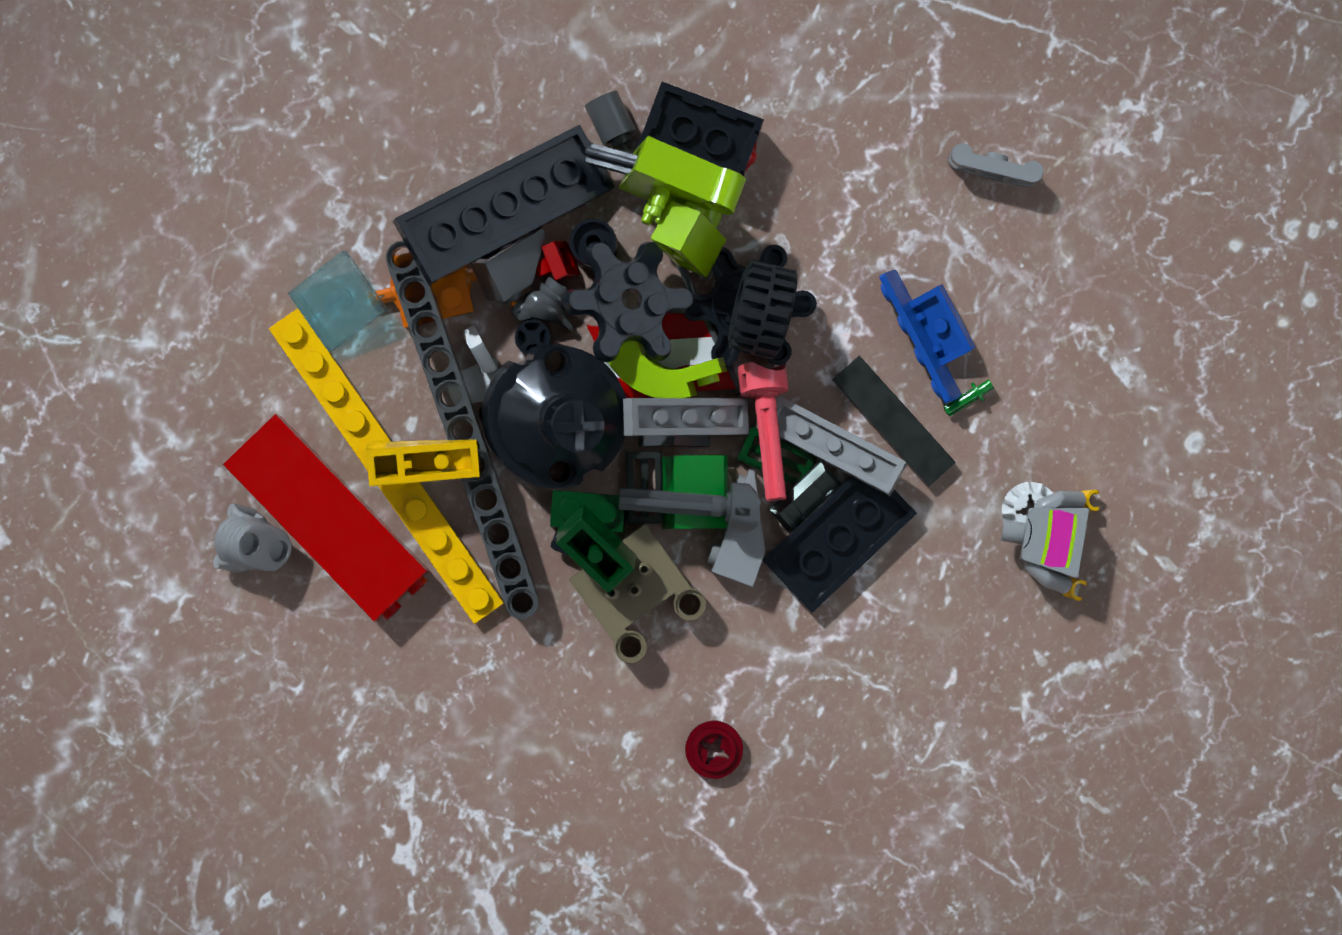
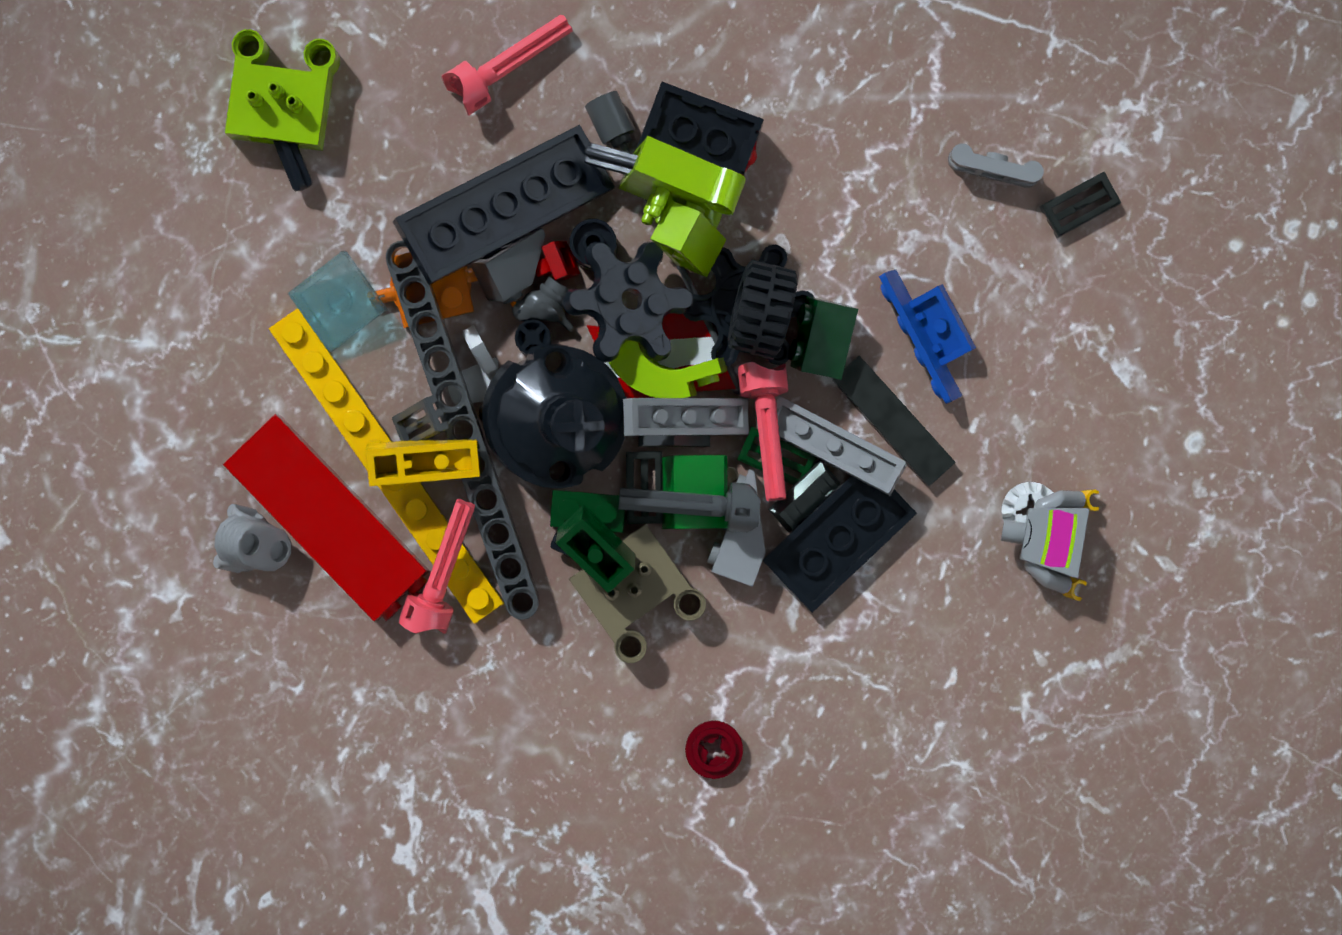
(281, 103): none -> lime piece
(429, 608): none -> coral piece
(431, 418): none -> dark grey tile
(473, 83): none -> coral piece
(823, 337): none -> dark green brick
(968, 397): green piece -> none
(1053, 219): none -> pearl dark grey tile

